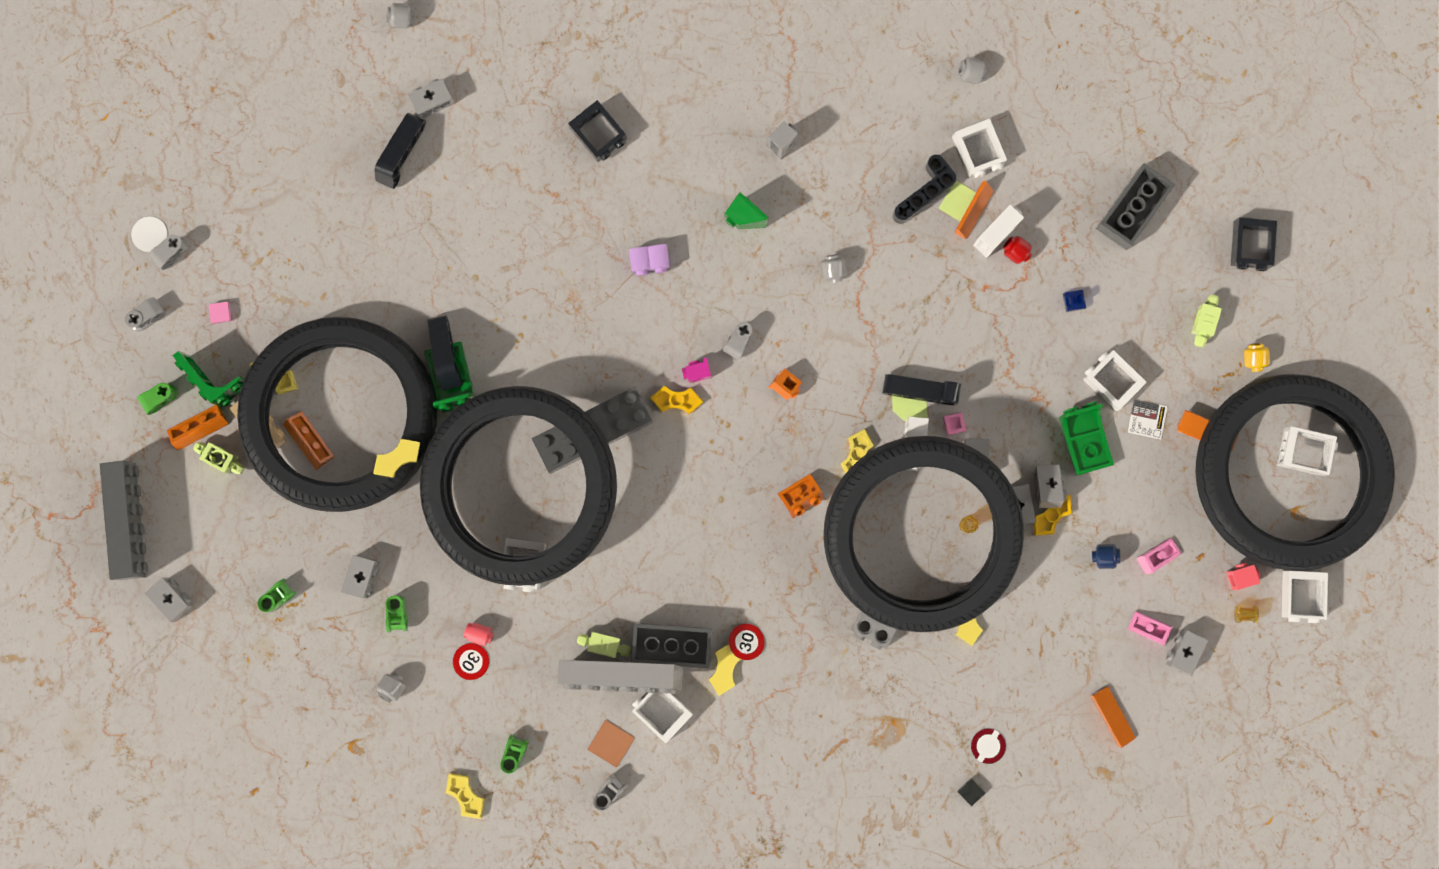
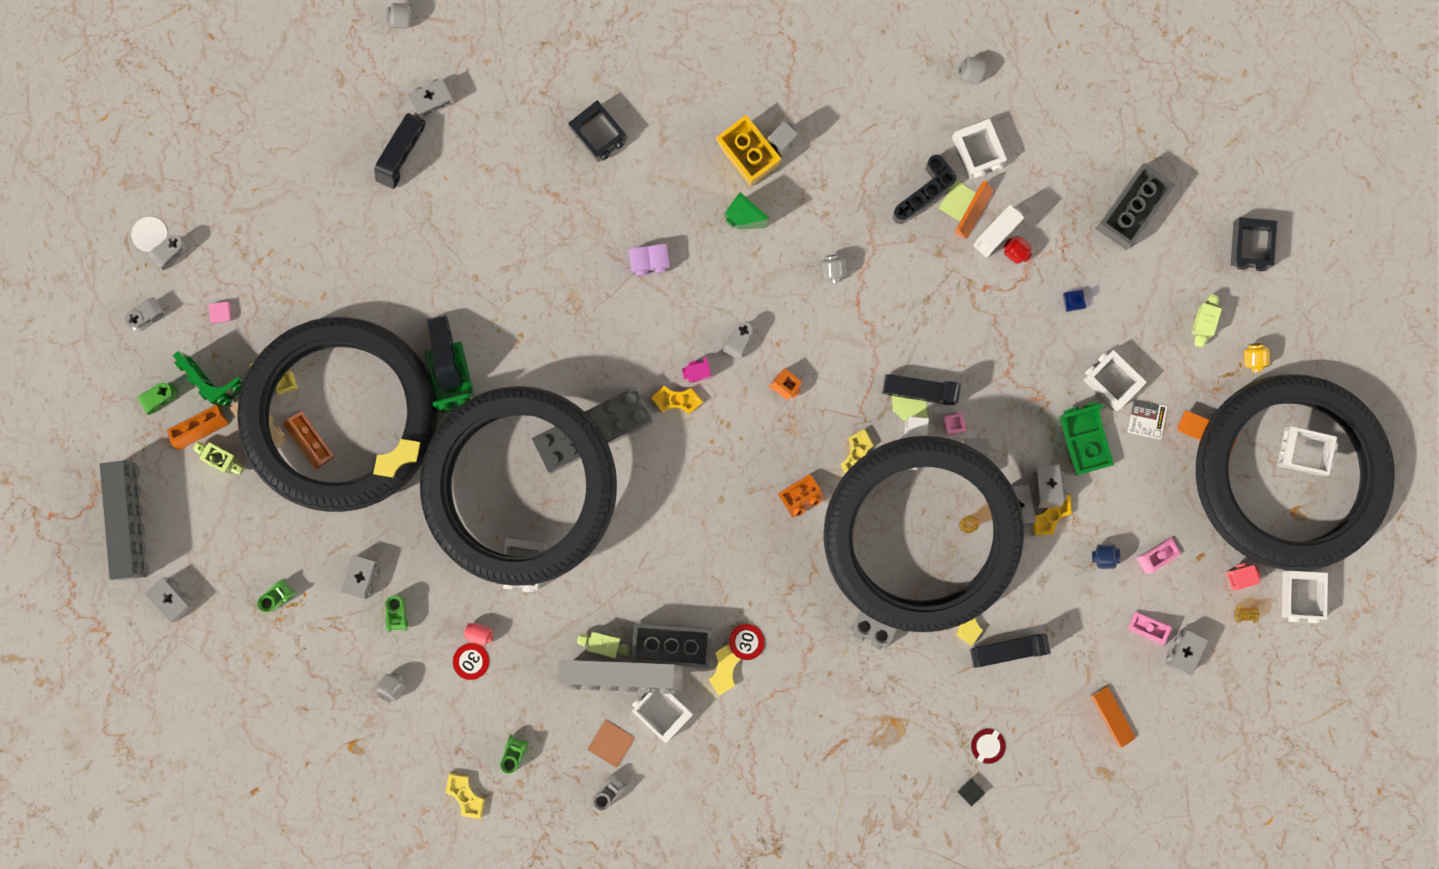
(748, 150): none -> yellow brick
(1010, 650): none -> black beam

